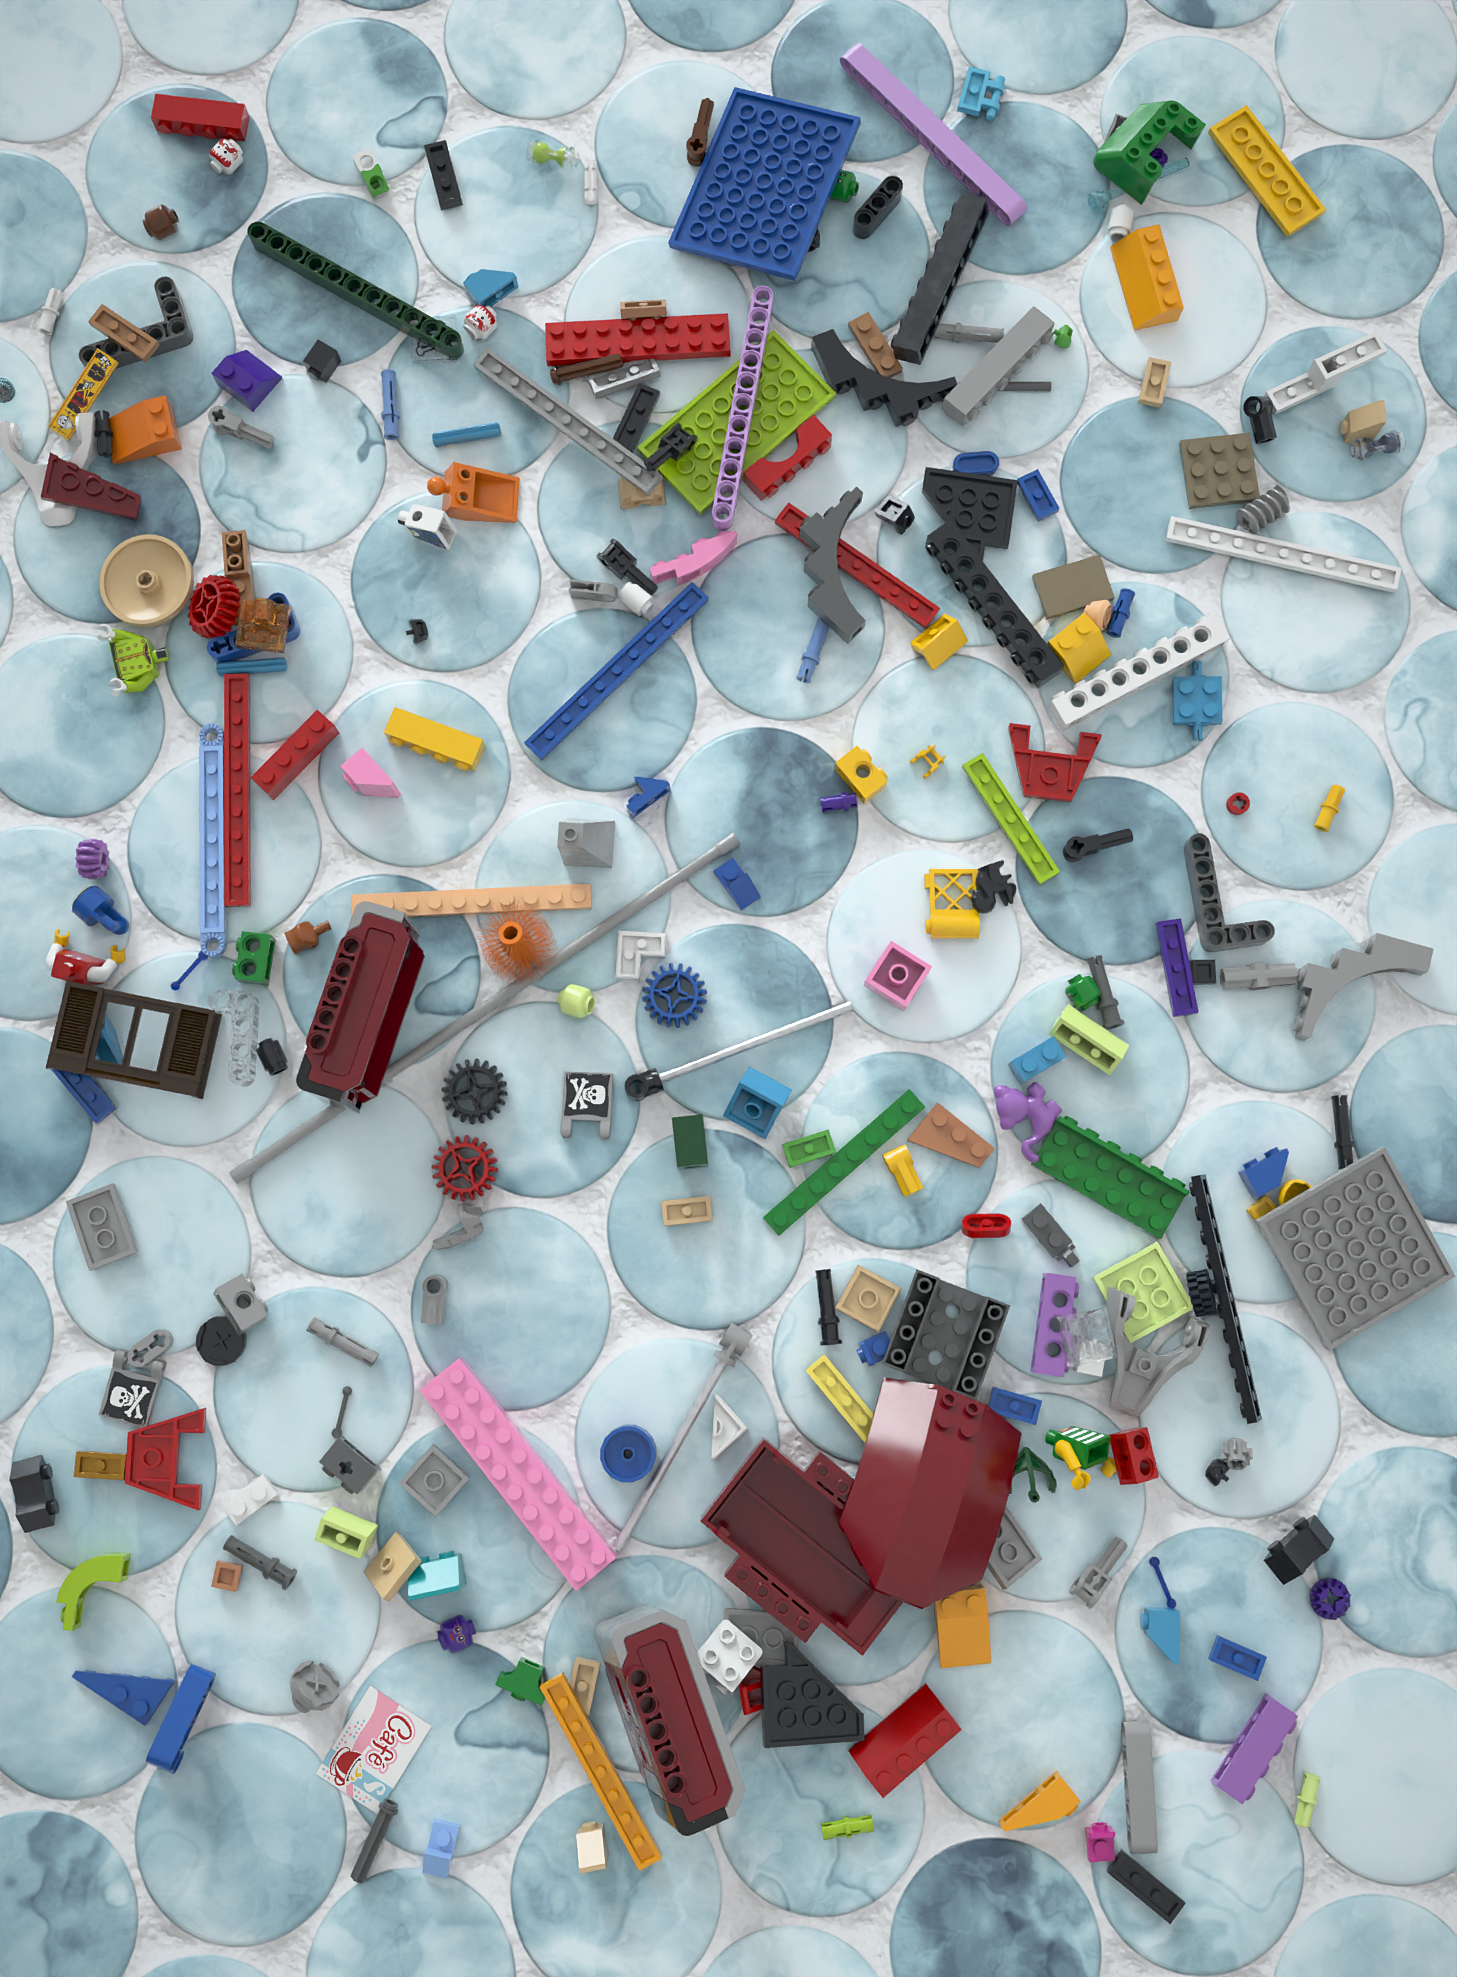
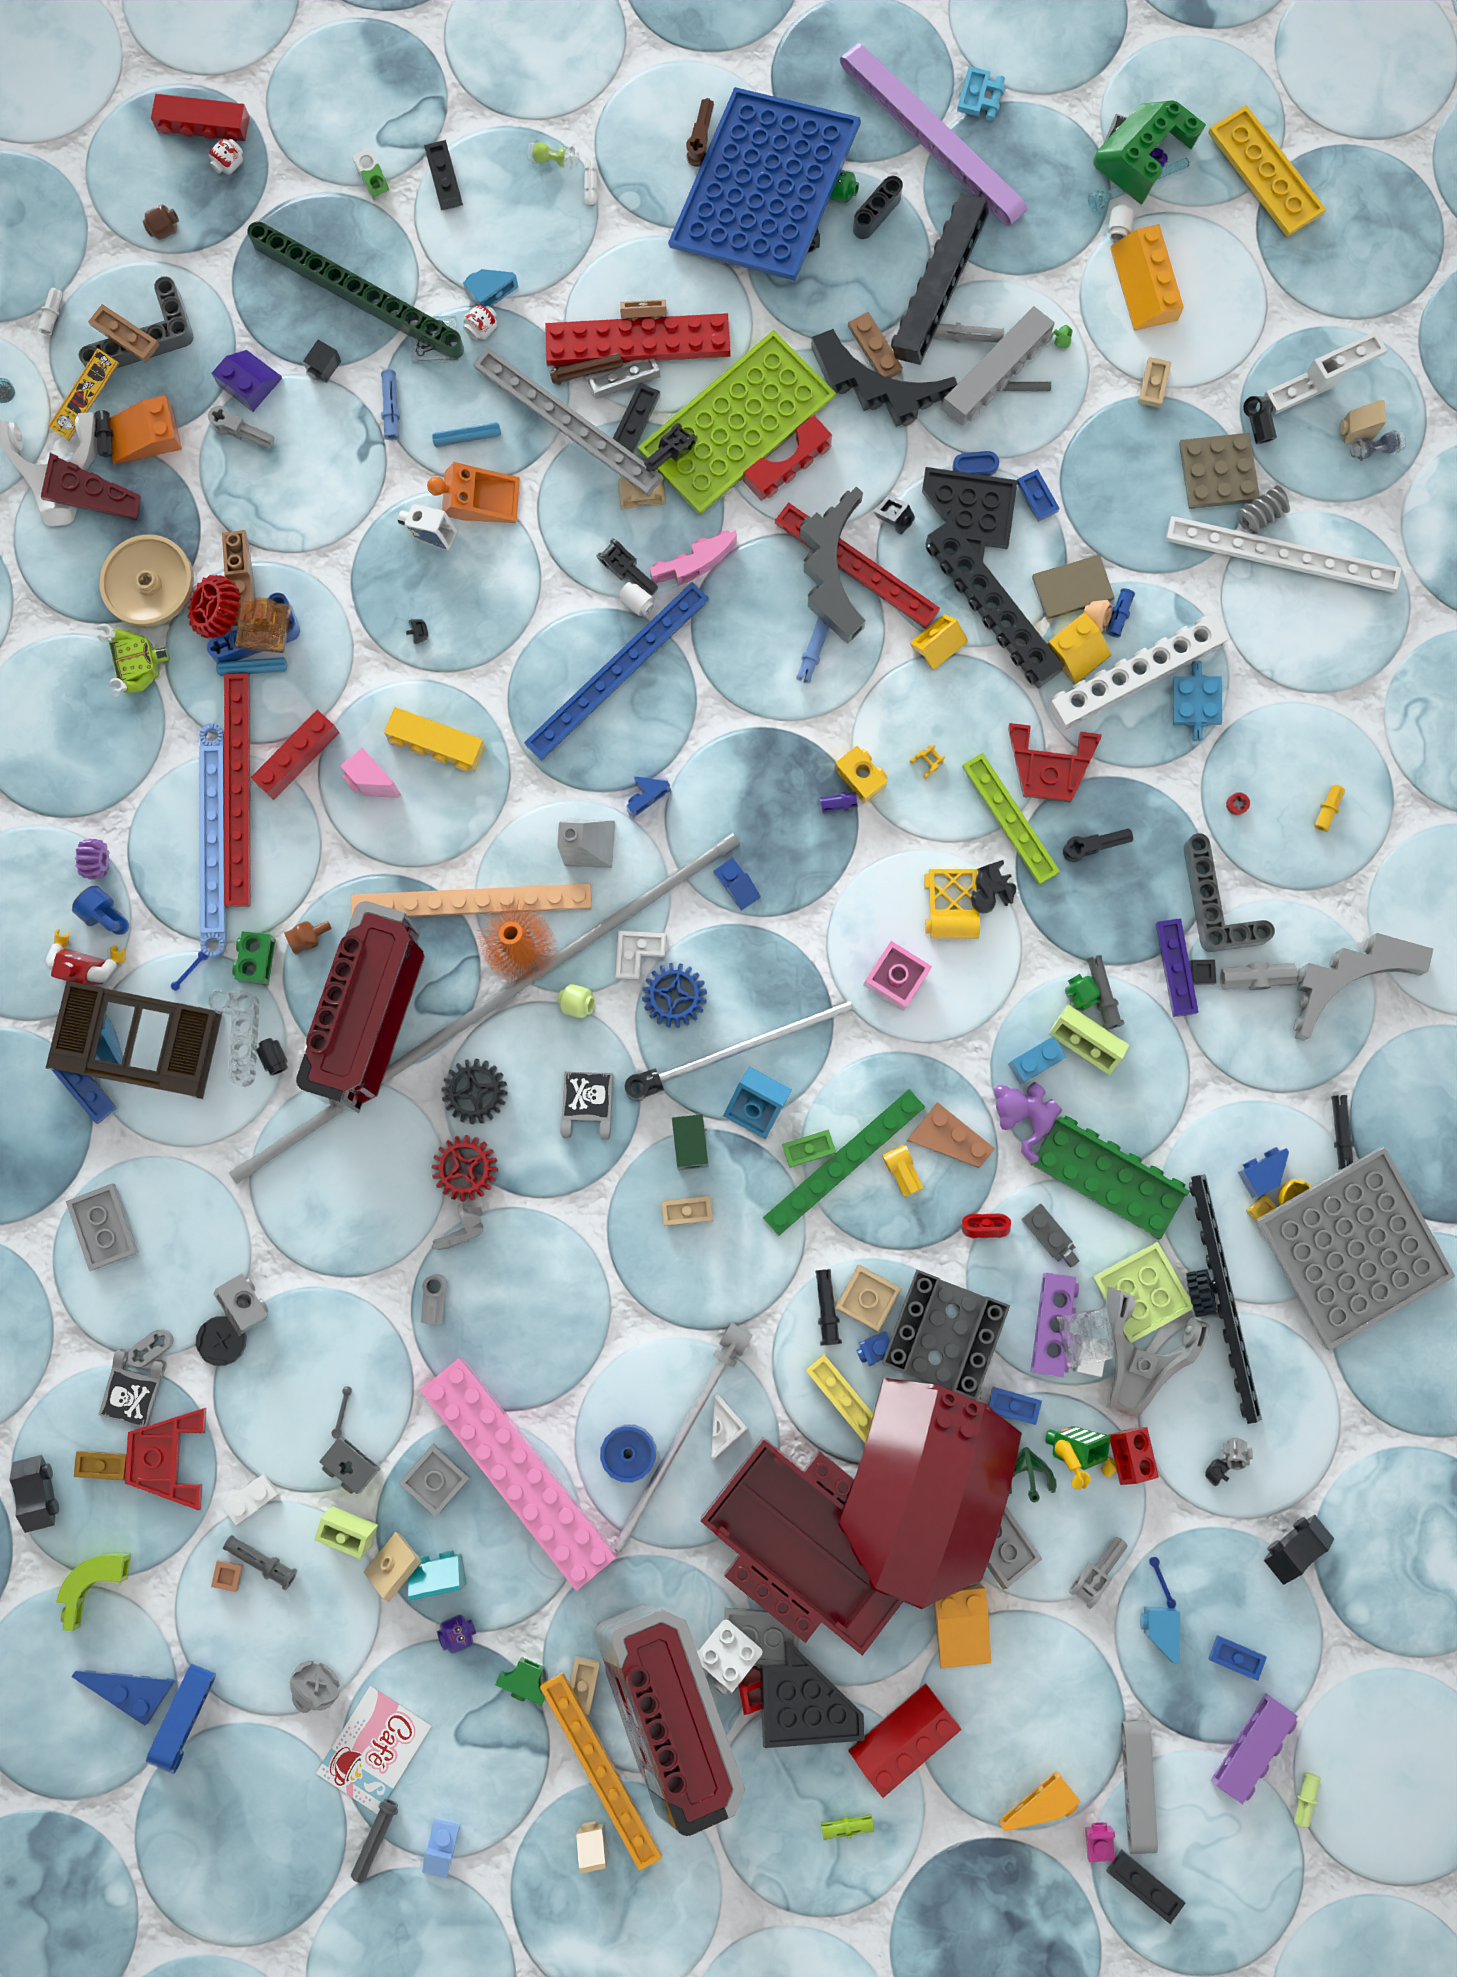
(334, 1337): light grey pin -> none
(592, 591): light grey piece -> none
(741, 397): lavender beam -> none
(1320, 1592): dark purple gear -> none

